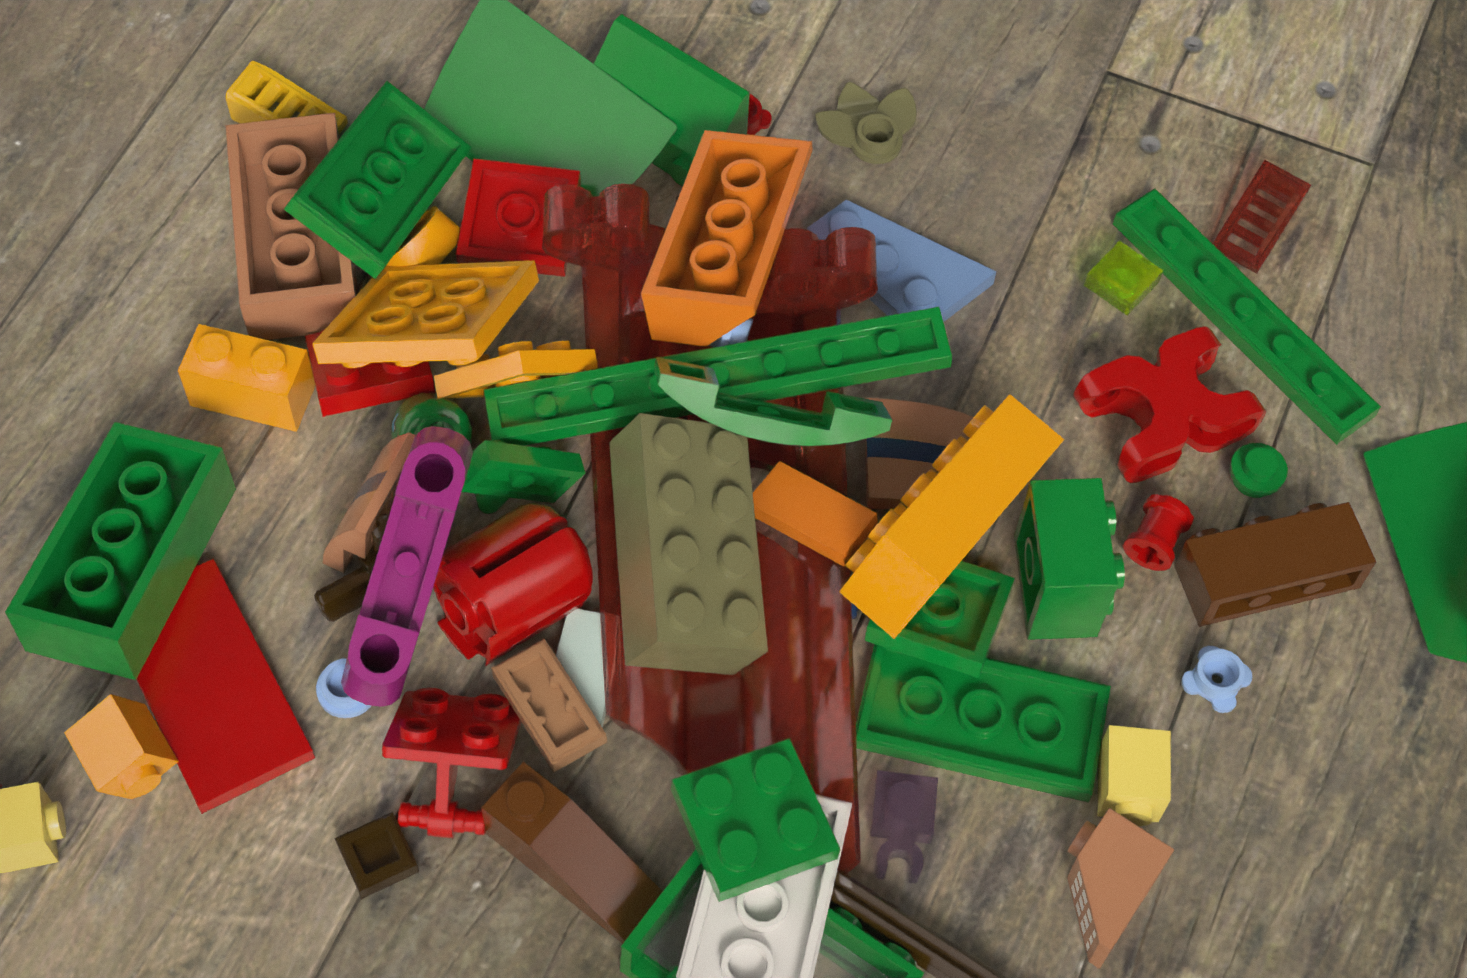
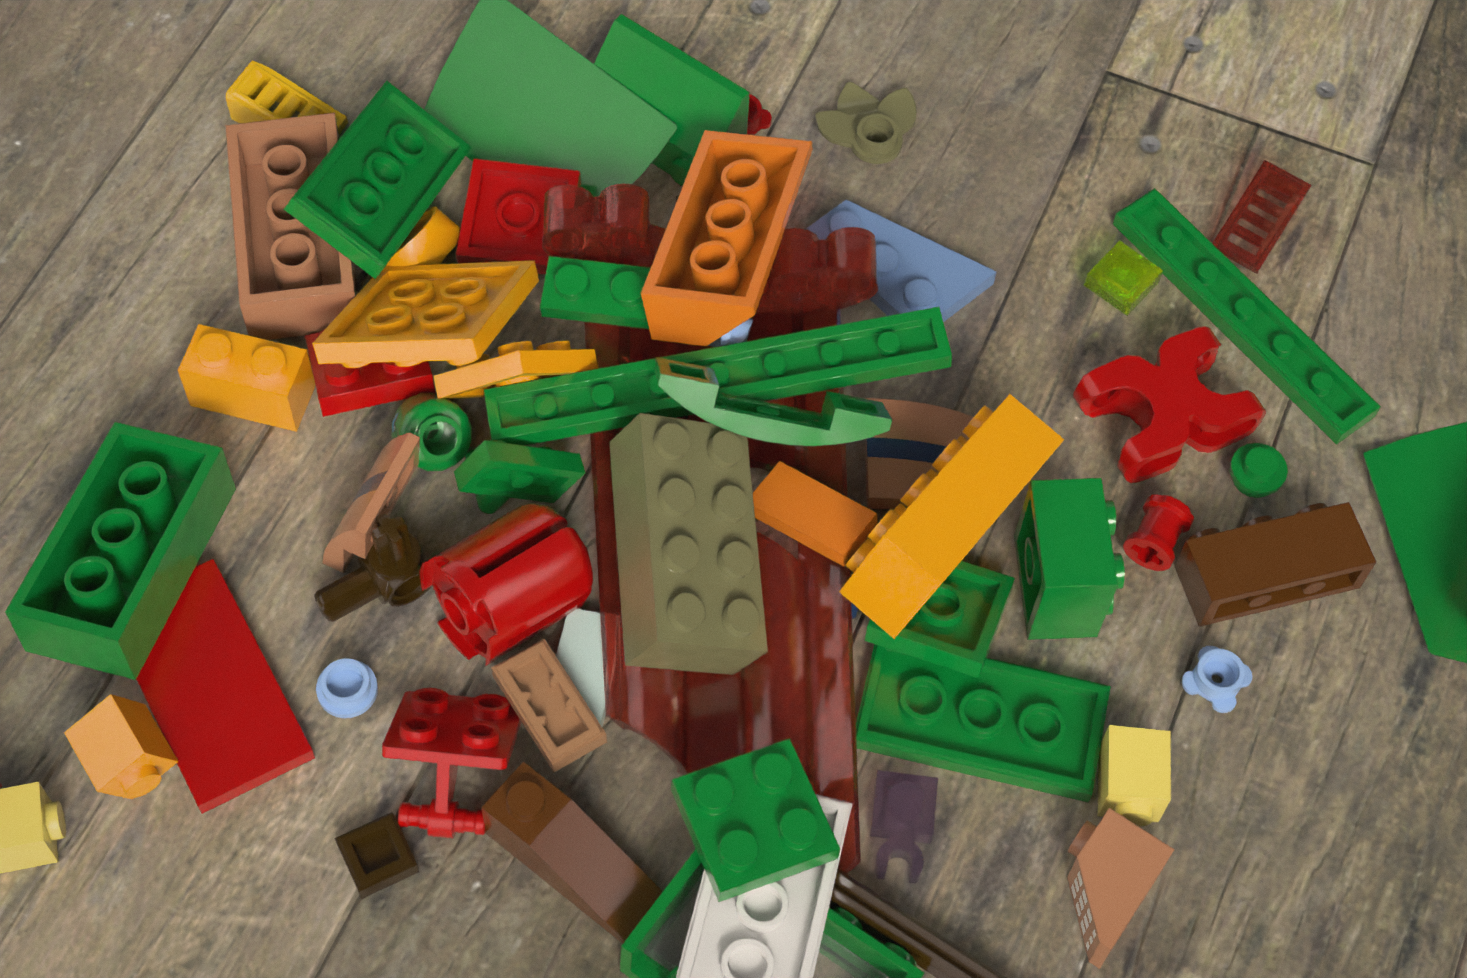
(406, 566): magenta plate -> none
(594, 292): none -> green plate

